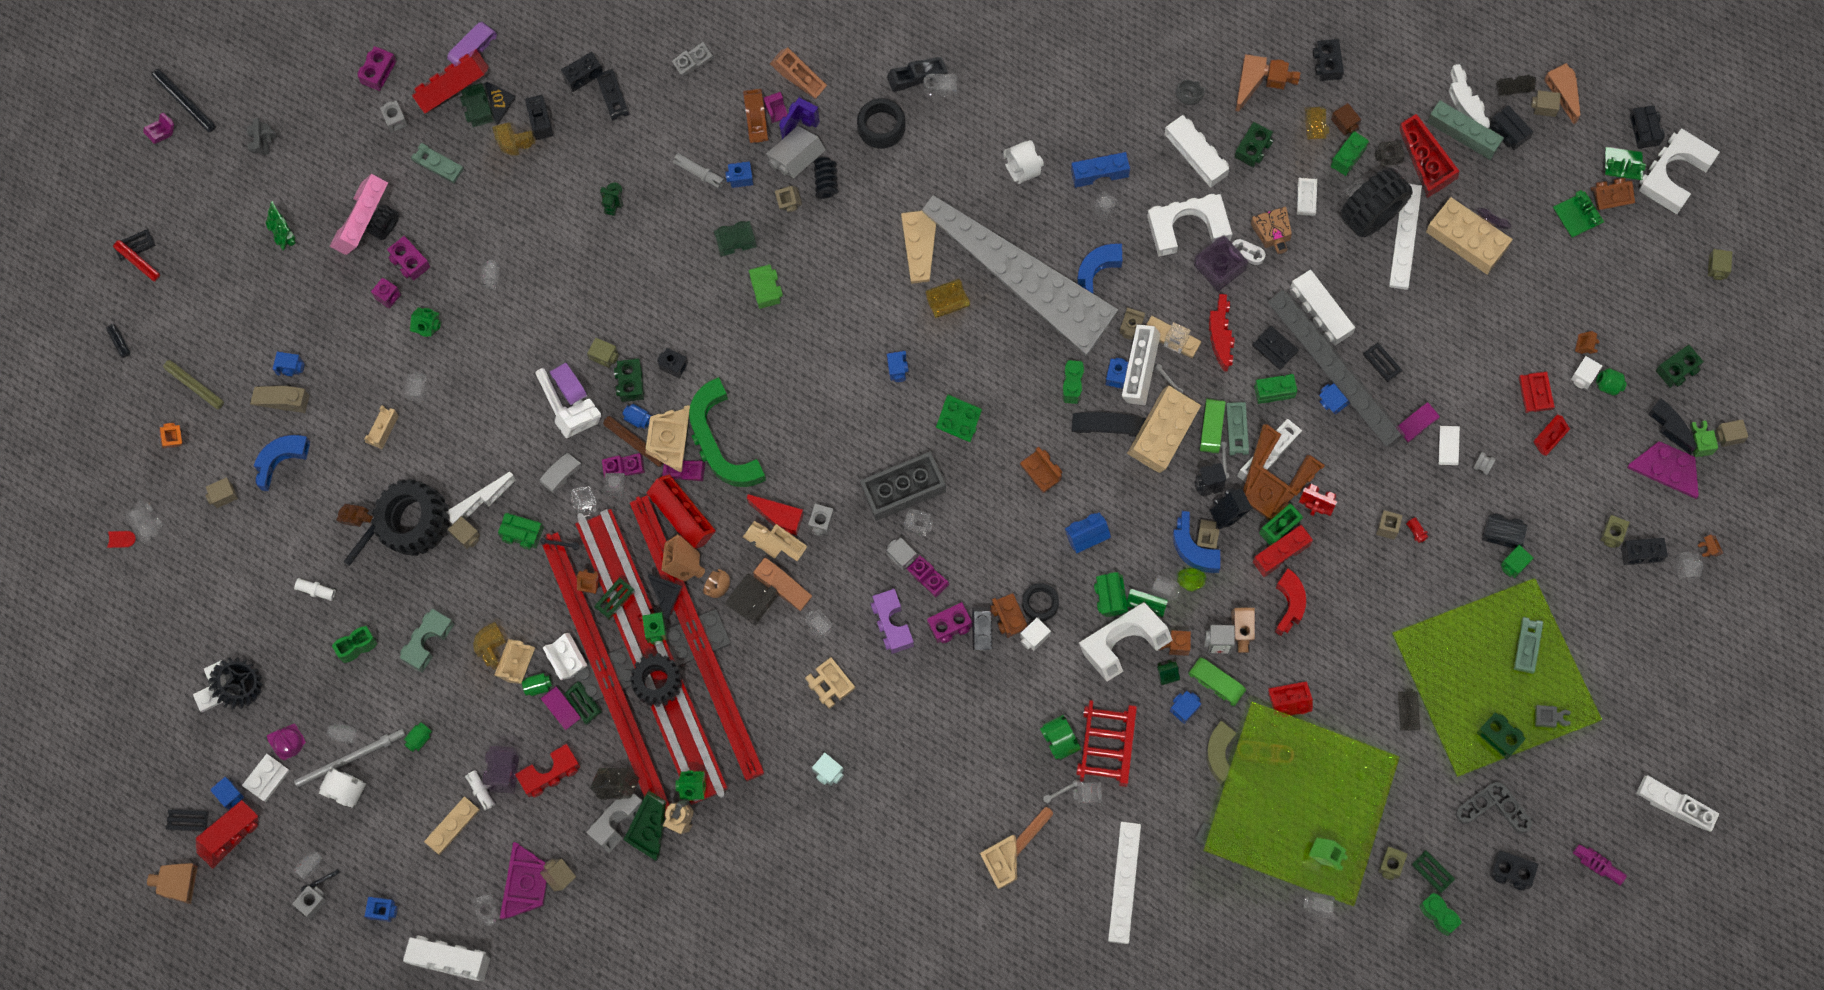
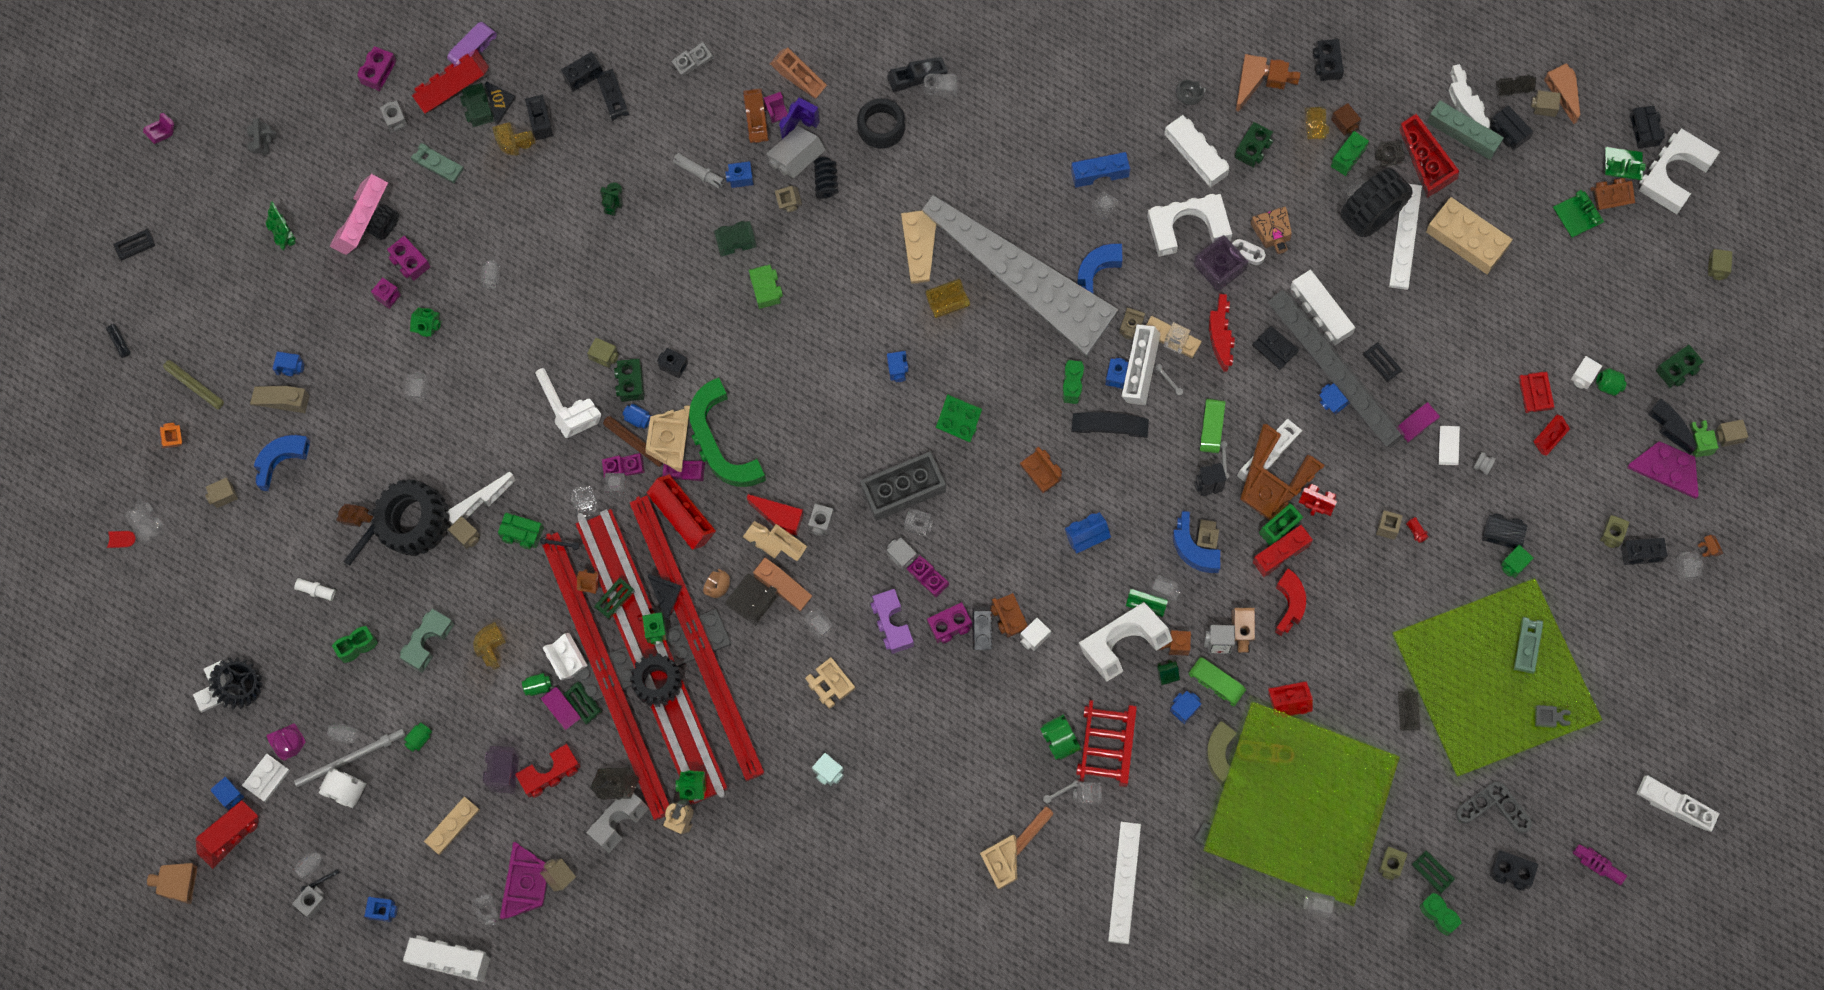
(136, 260): red axle -> none
(170, 819): black tile -> none
(183, 100): black axle -> none
(382, 427): tan hinge -> none
(480, 790): white pin -> none
(514, 661): tan hinge -> none
(558, 473): light grey slope -> none
(568, 383): medium lavender beam -> none
(647, 826): dark green wing -> none
(681, 559): medium nougat torso -> none
(1023, 161): white brick -> none
(1040, 587): black tyre -> none
(1111, 594): green brick -> none
(1164, 429): tan brick -> none
(1191, 579): clear neon green plate -> none
(1230, 508): black brick -> none
(1237, 427): sand green plate -> none
(1275, 388): green brick -> none
(1306, 196): white plate -> none
(1328, 853): bright green brick -> none
(1493, 220): clear purple dish -> none
(1498, 739): dark green brick -> none
(1586, 343): dark orange tile -> none

